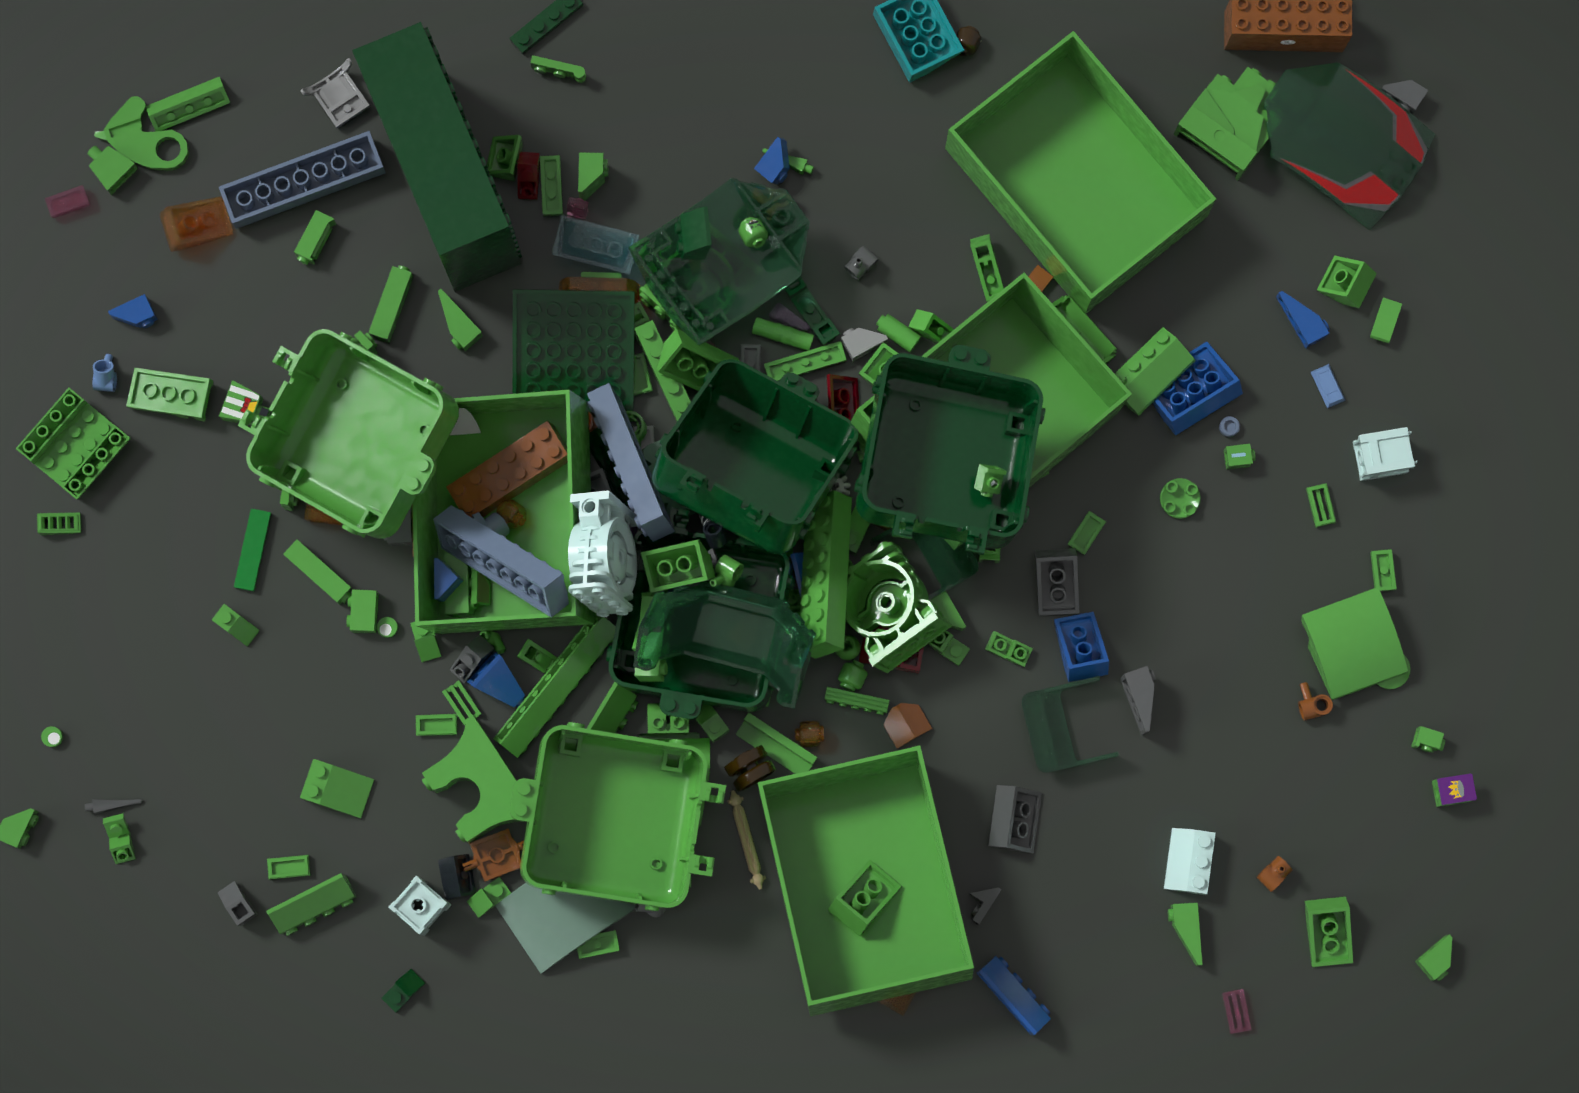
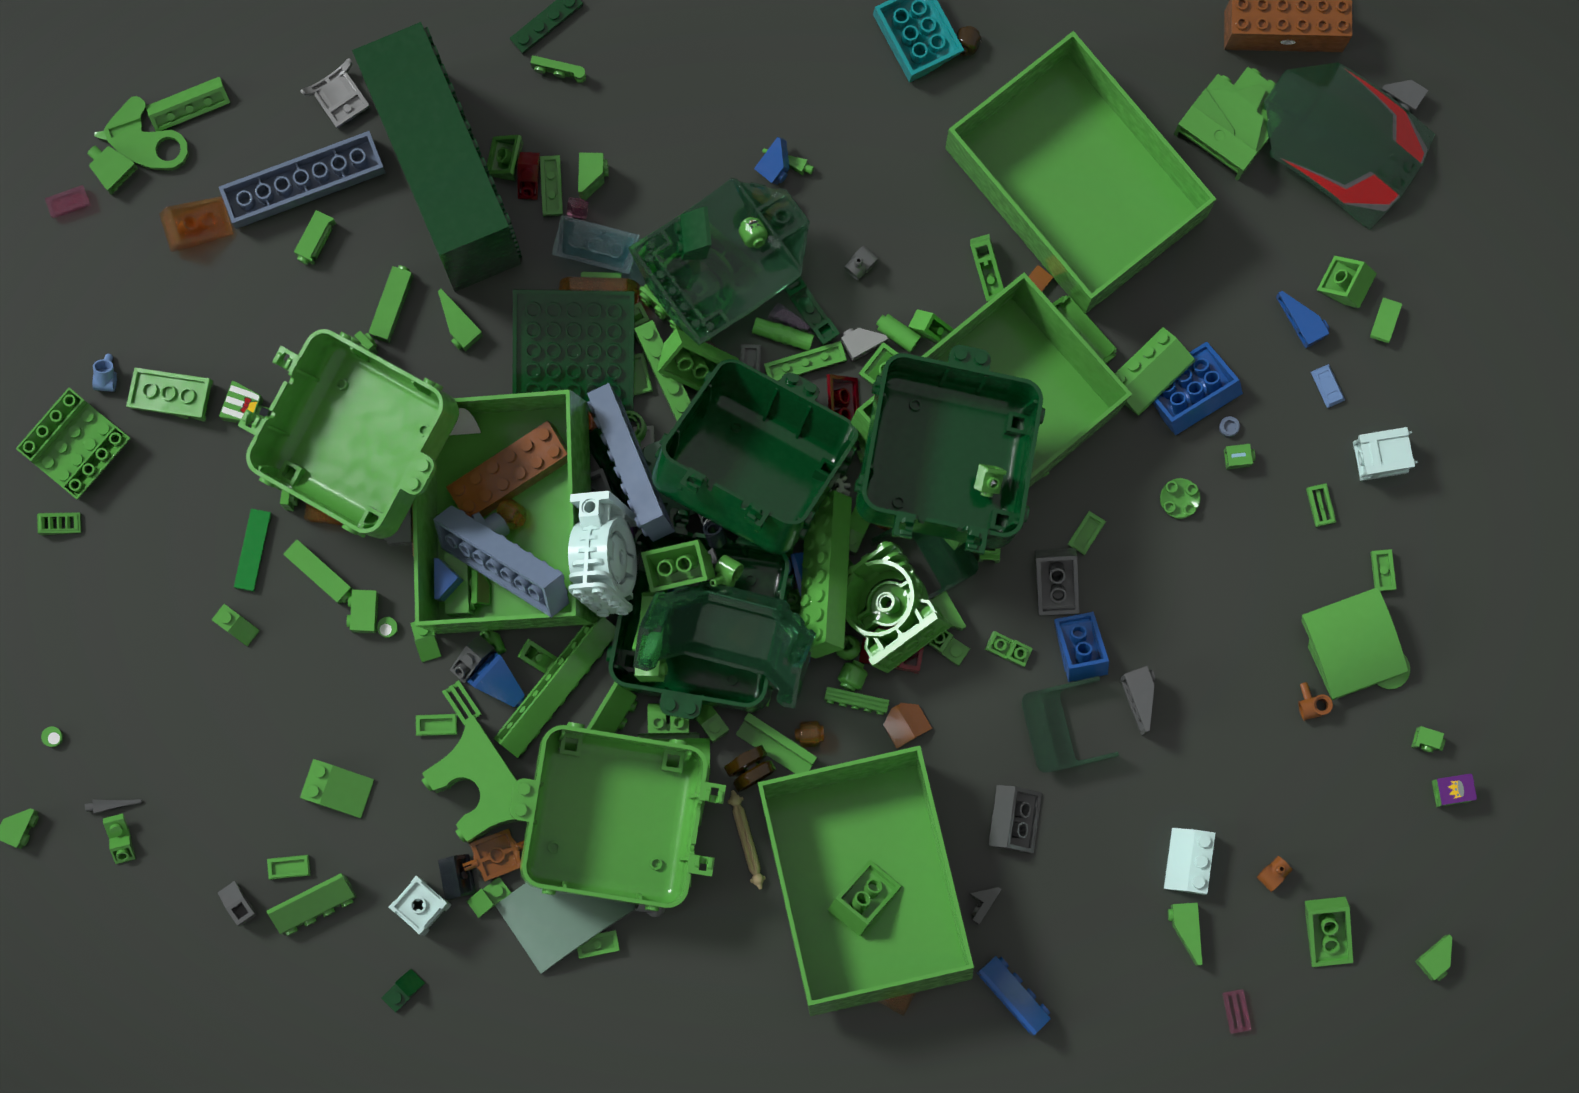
(135, 312): blue slope -> none

